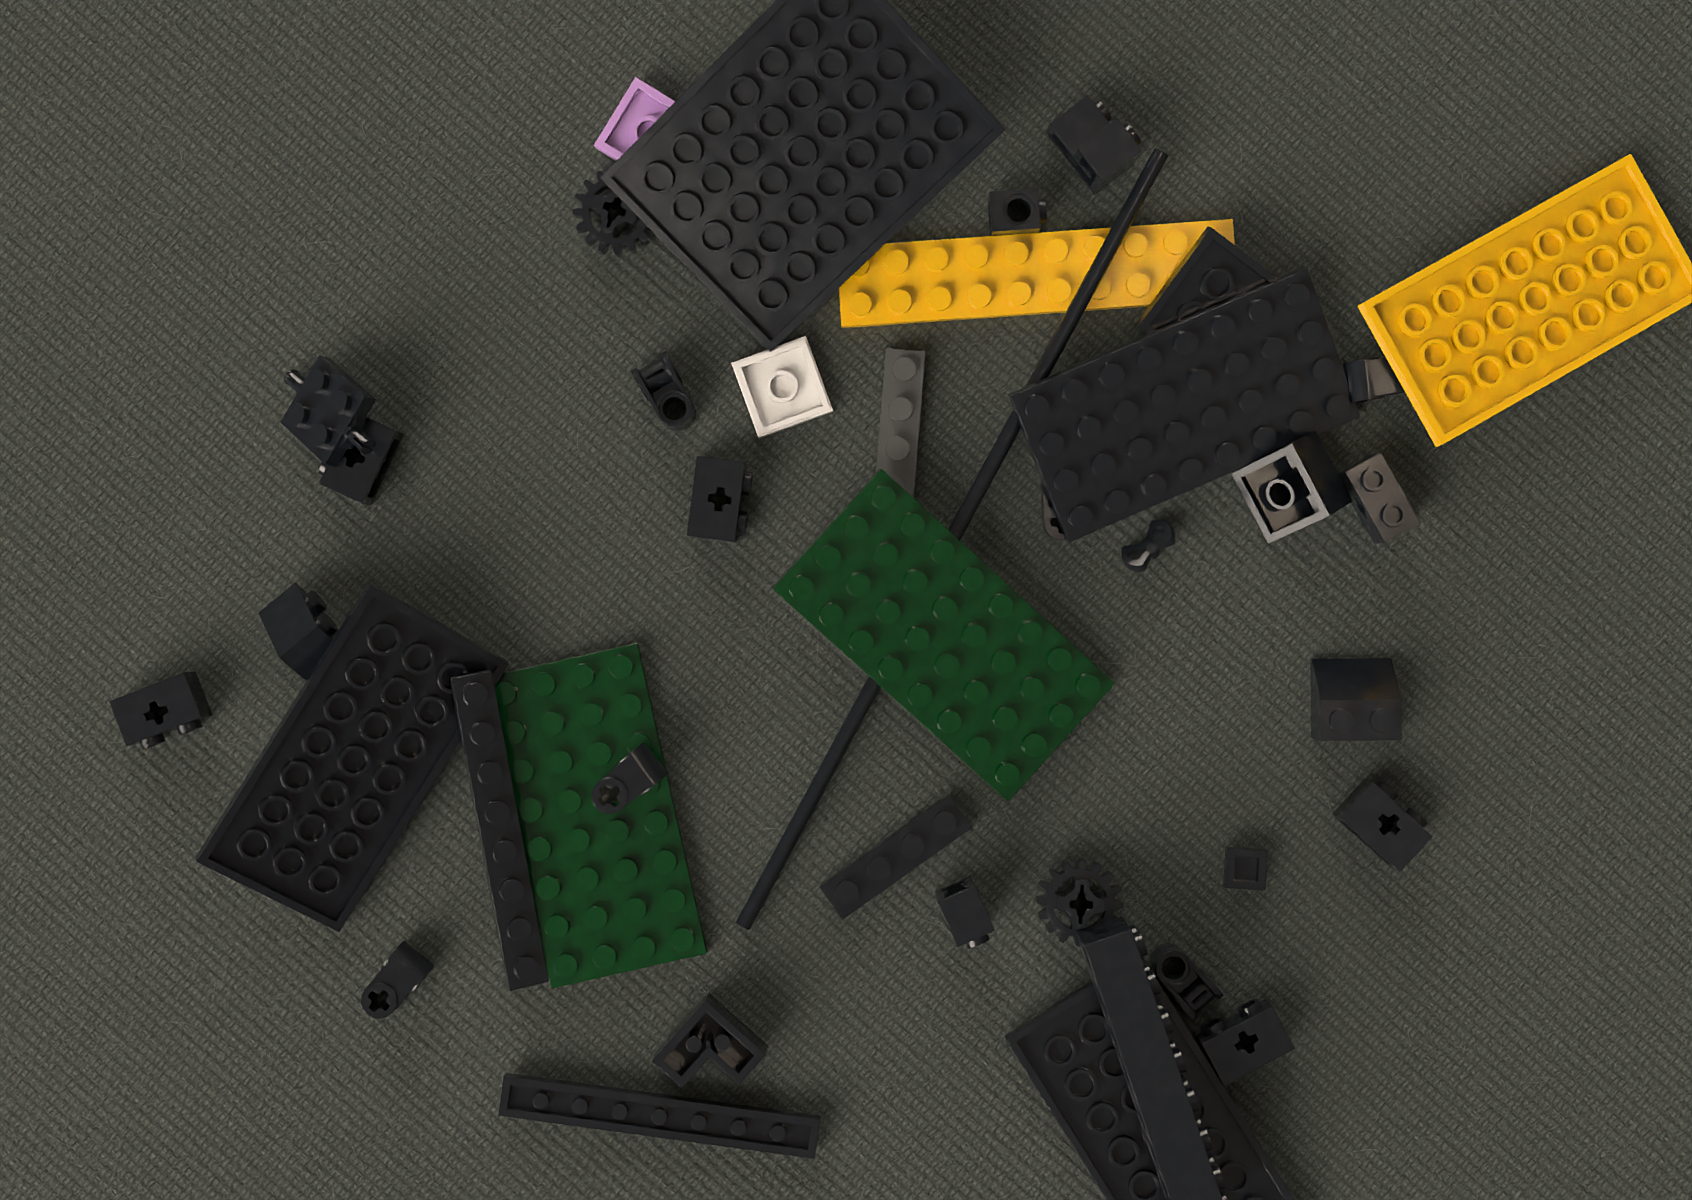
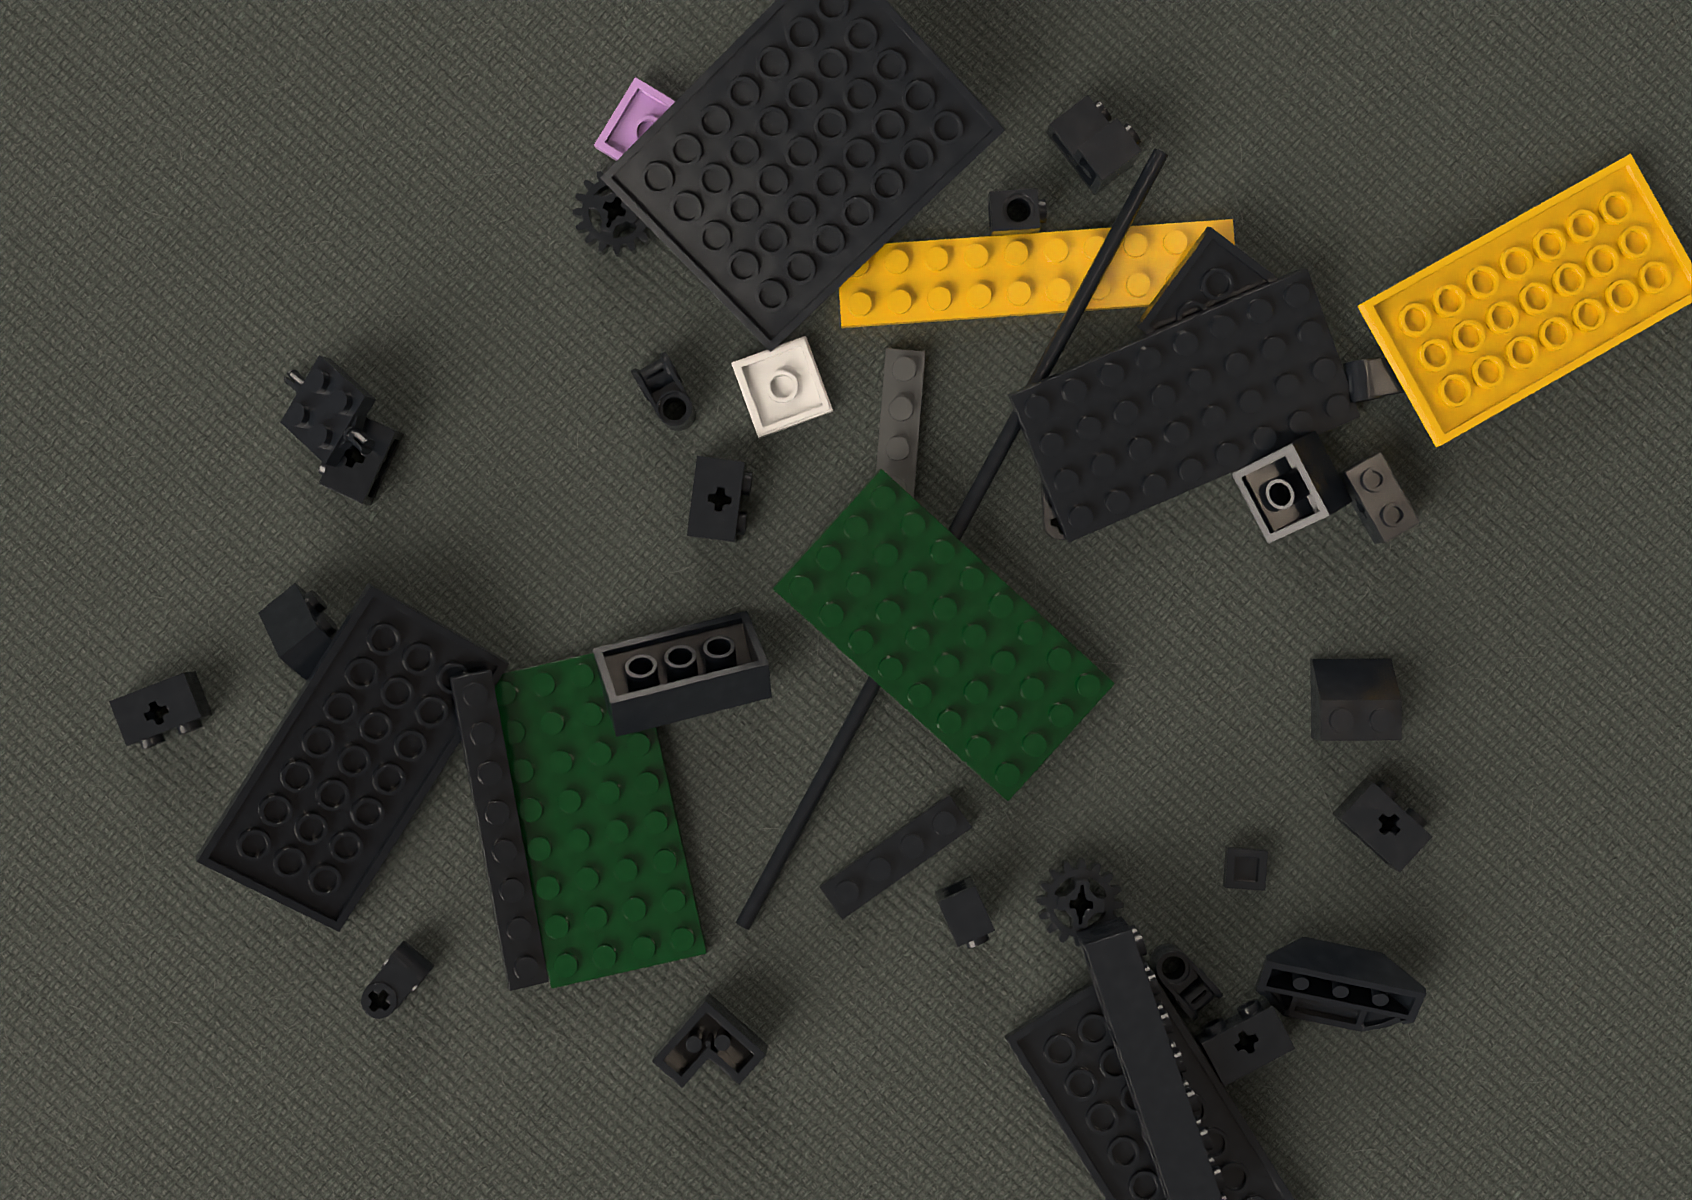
(633, 777): black piece -> none
(659, 1115): black plate -> none
(682, 673): none -> black slope
(1138, 556): black piece -> none
(1339, 986): none -> black wedge

